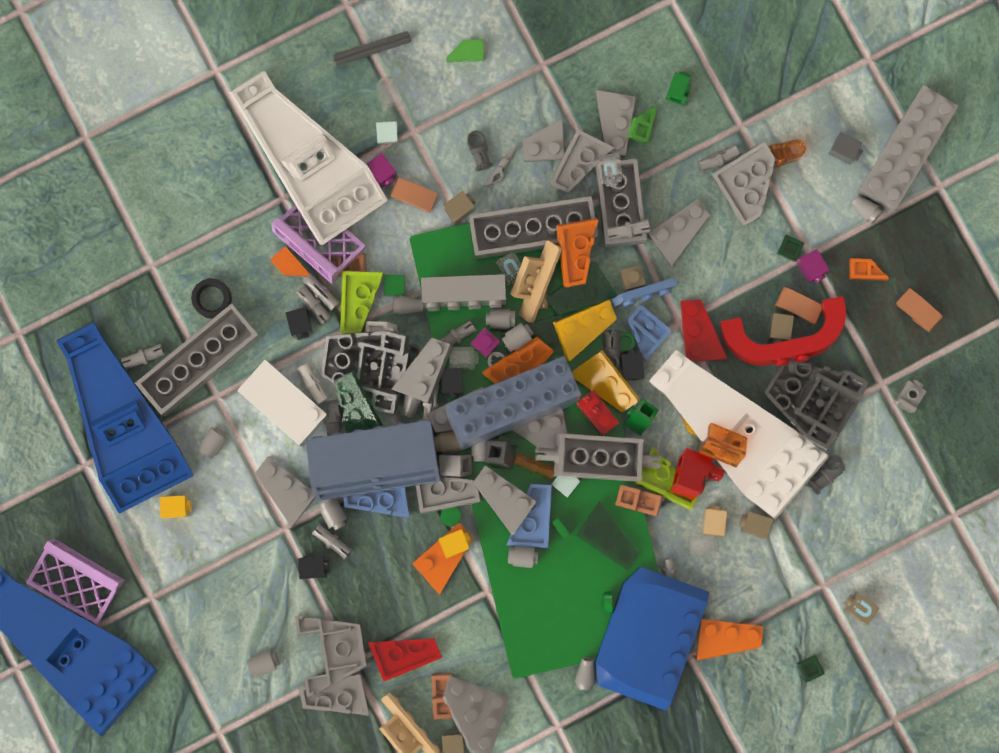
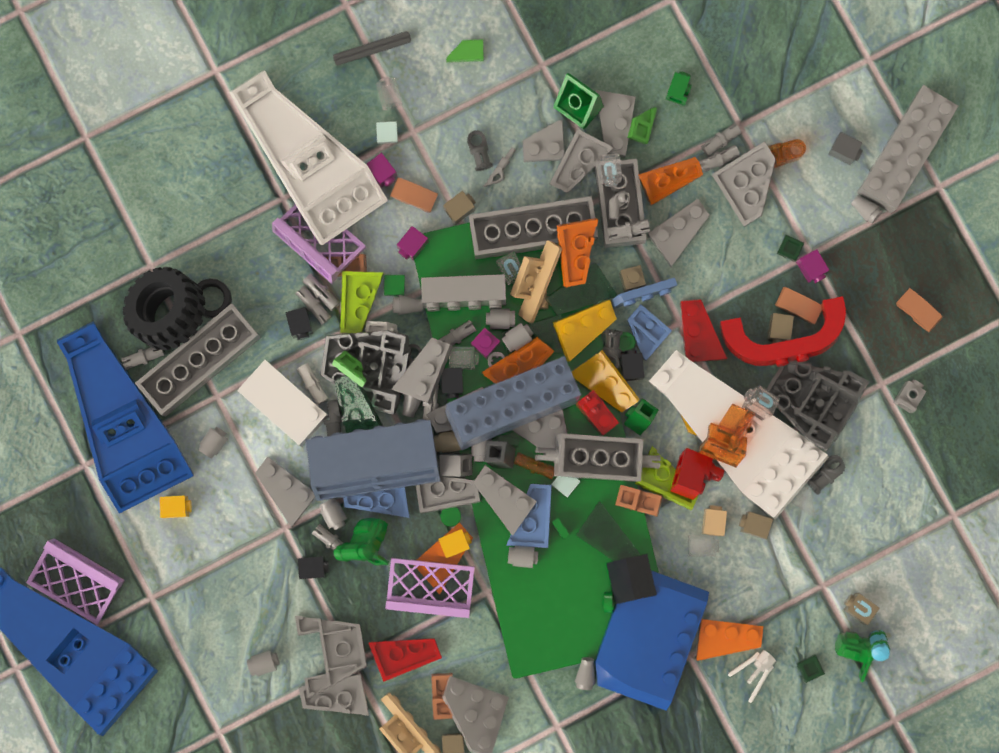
(149, 294): none -> black tyre
(288, 264): orange tile -> none
(350, 367): none -> bright green tile
(365, 542): none -> green piece
(412, 243): none -> magenta brick
(424, 605): none -> lavender fence
(578, 101): none -> green slope
(616, 202): none -> light grey arm
(631, 578): none -> black slope
(668, 179): none -> orange wing
(670, 569): light grey bar -> none
(721, 139): none -> light grey pin
(736, 425): none -> clear orange panel
(760, 402): none -> clear brick
(763, 663): none -> white plant
(863, 649): none -> green piece
(865, 270): orange tile -> none

